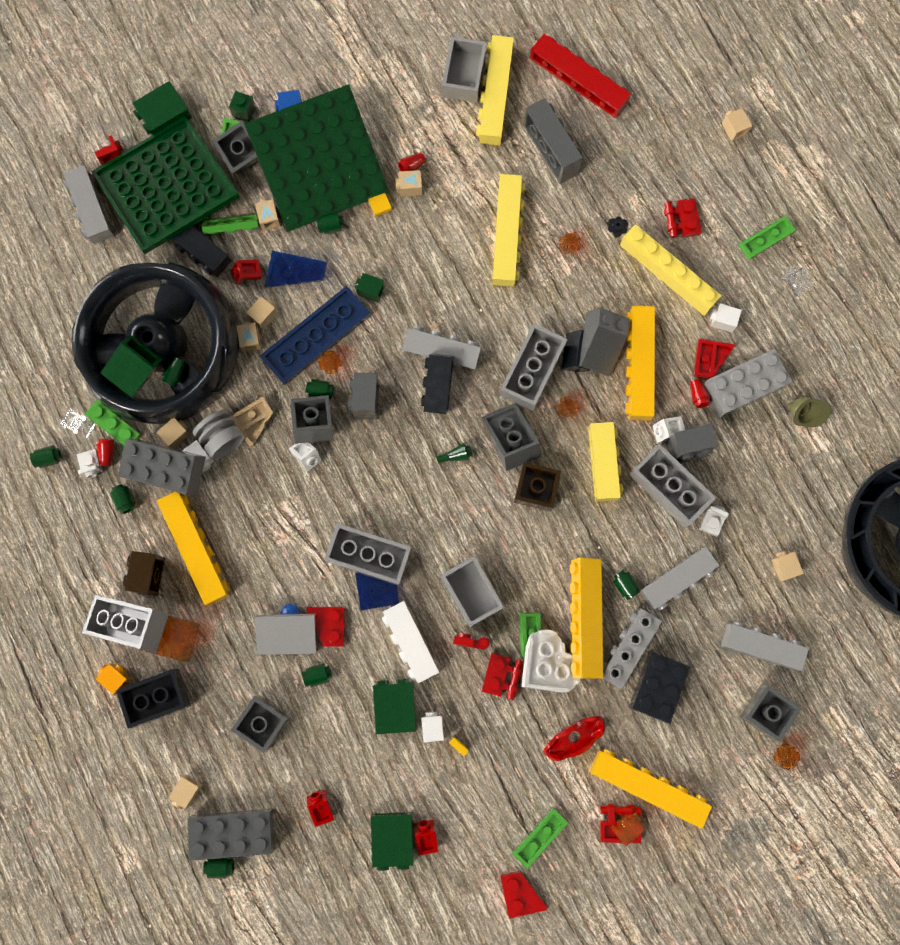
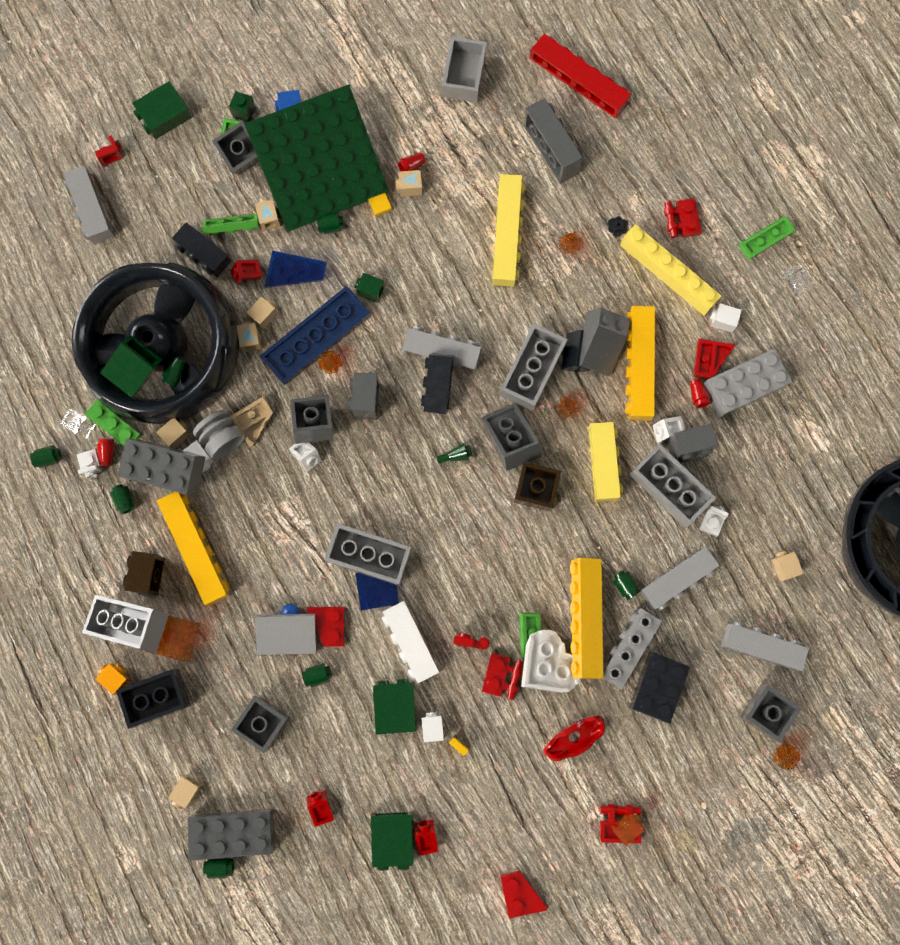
(165, 184): dark green plate -> none
(319, 388): dark green brick -> none
(471, 591): light grey piece -> none
(496, 90): light yellow brick -> none
(540, 838): bright green plate -> none
(653, 790): yellow brick -> none
(736, 124): tan brick -> none
(809, 411): olive piece -> none

